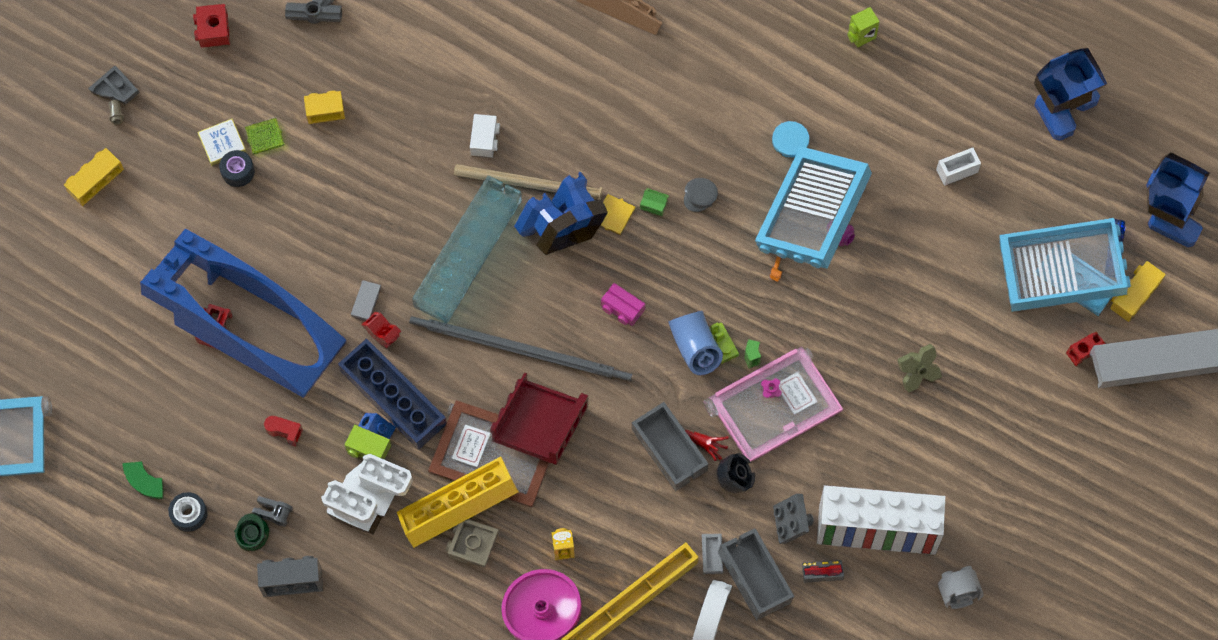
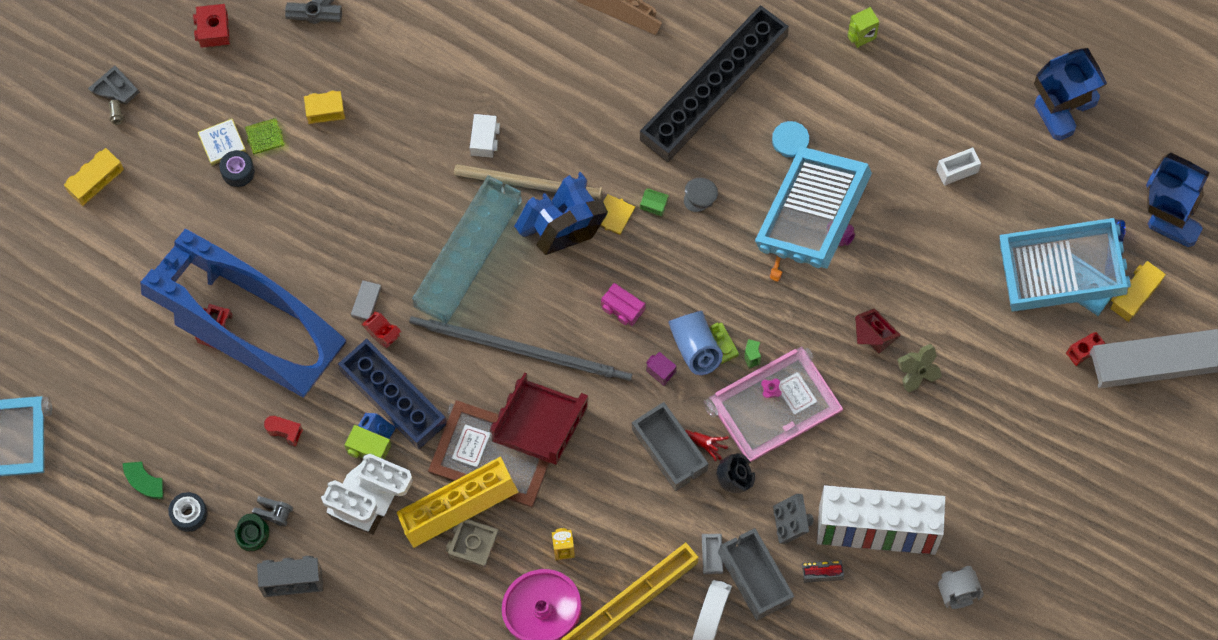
(661, 368): none -> magenta brick
(714, 83): none -> black brick
(875, 330): none -> dark red slope

